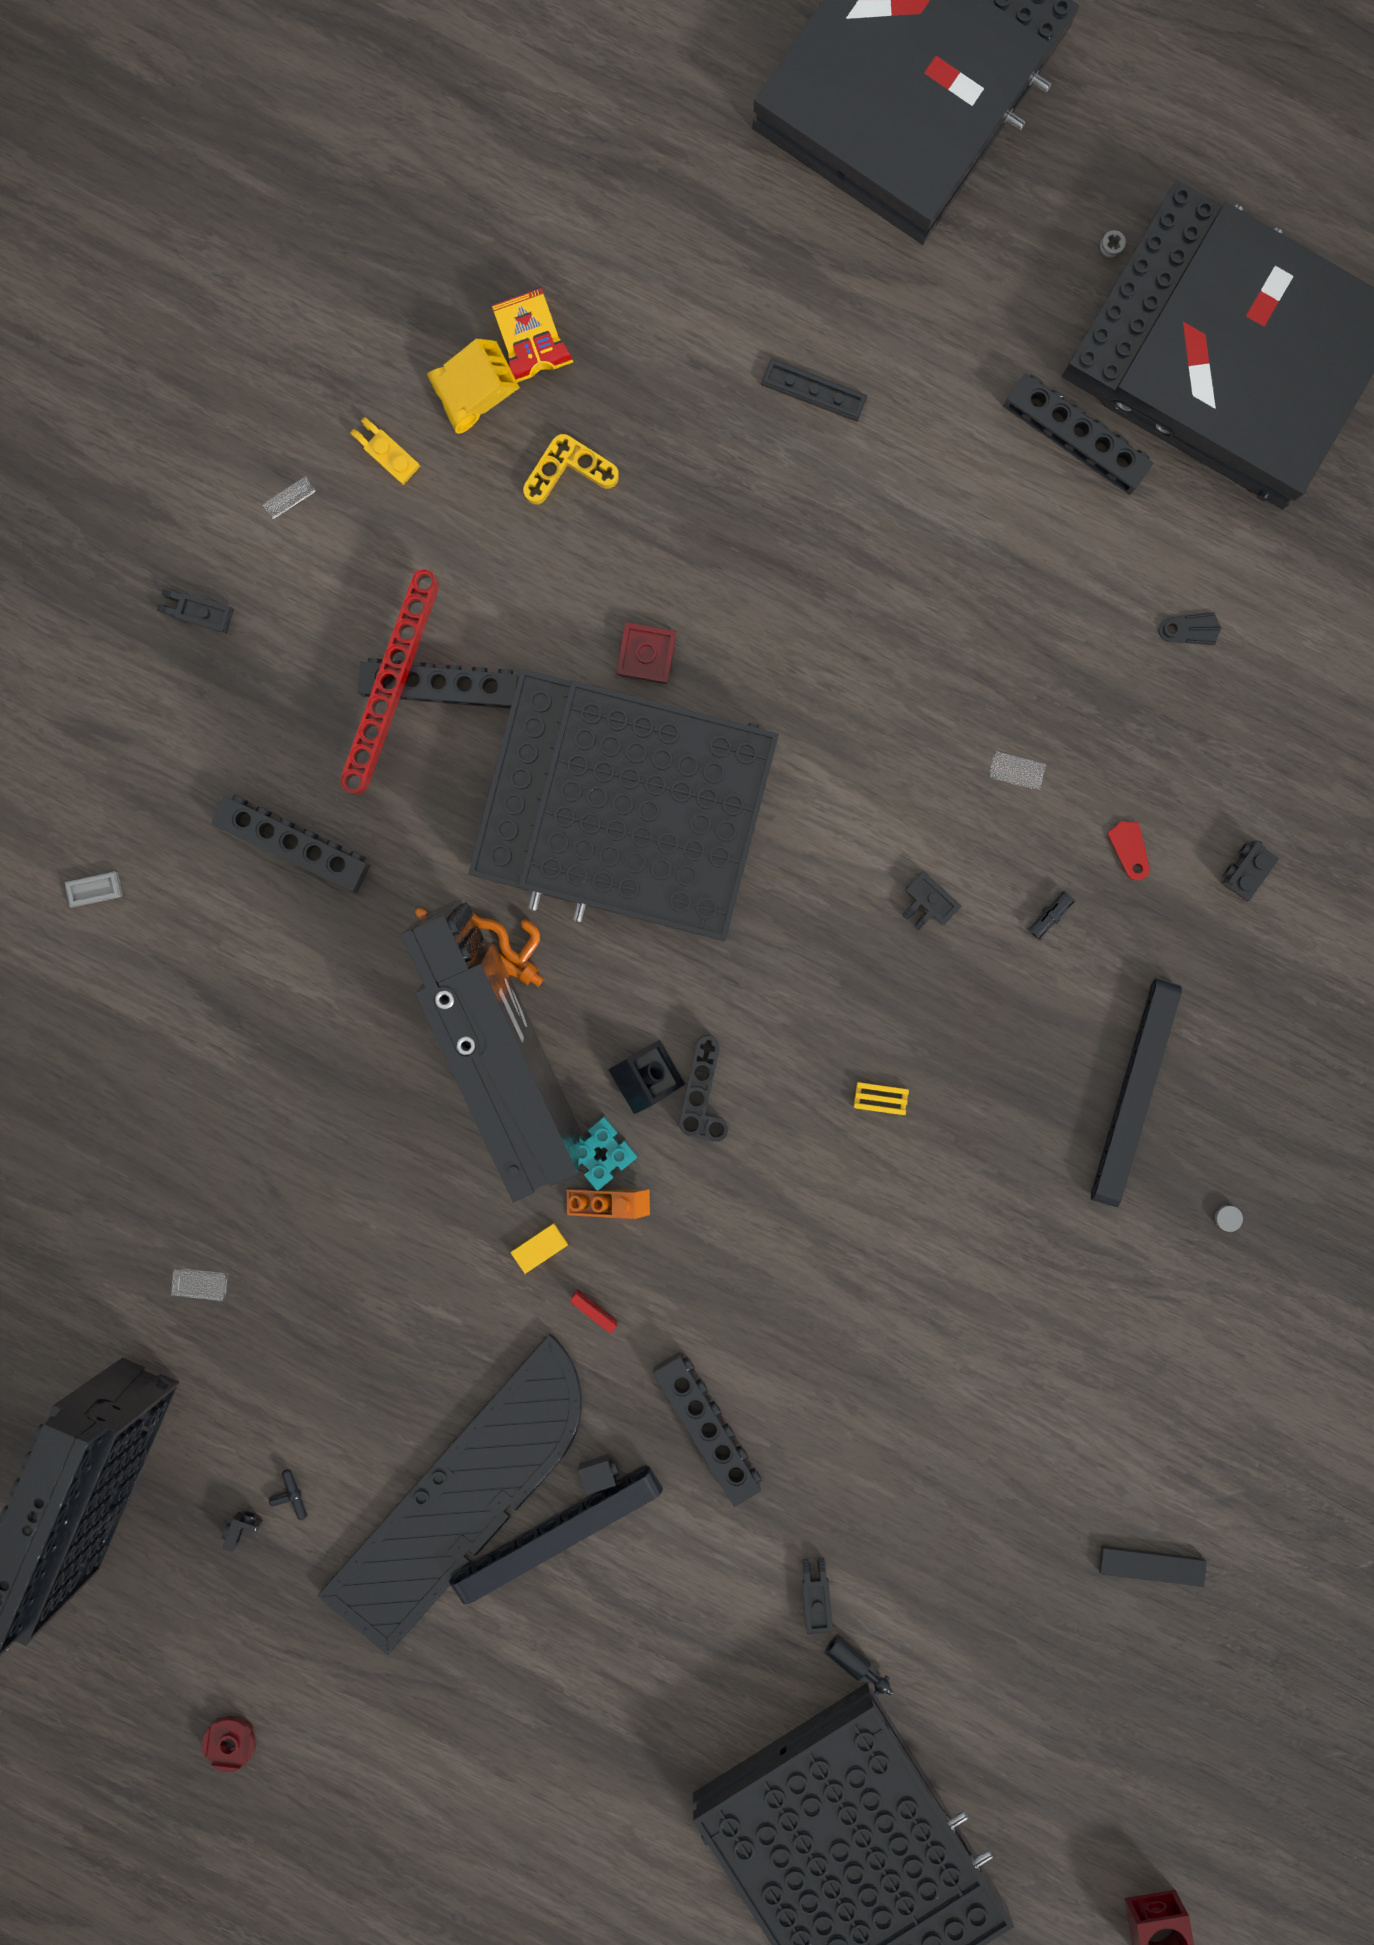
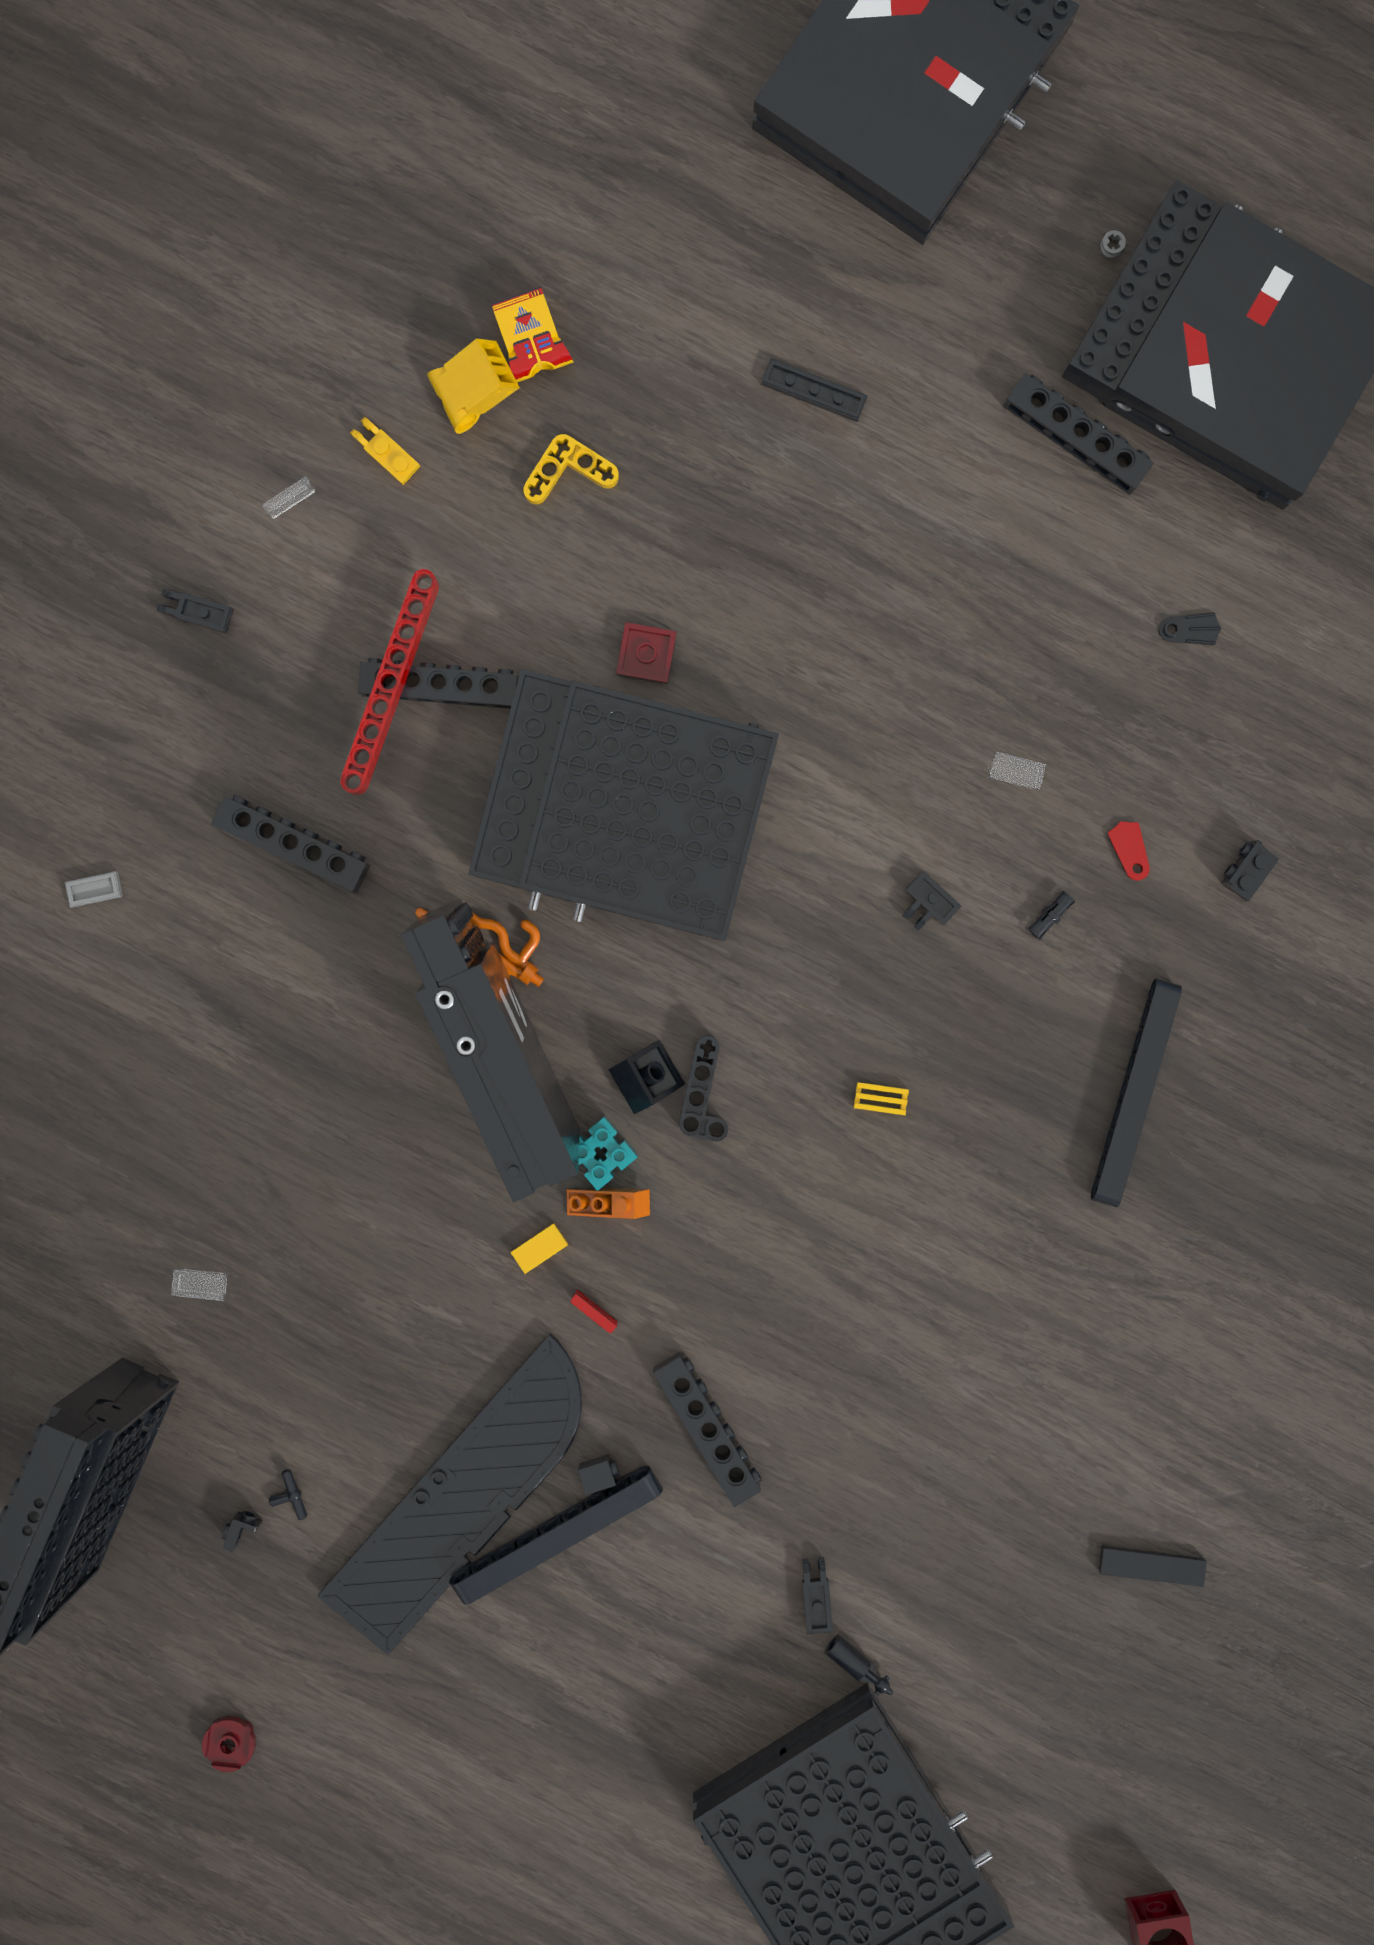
(1228, 1218): light grey tile -> none

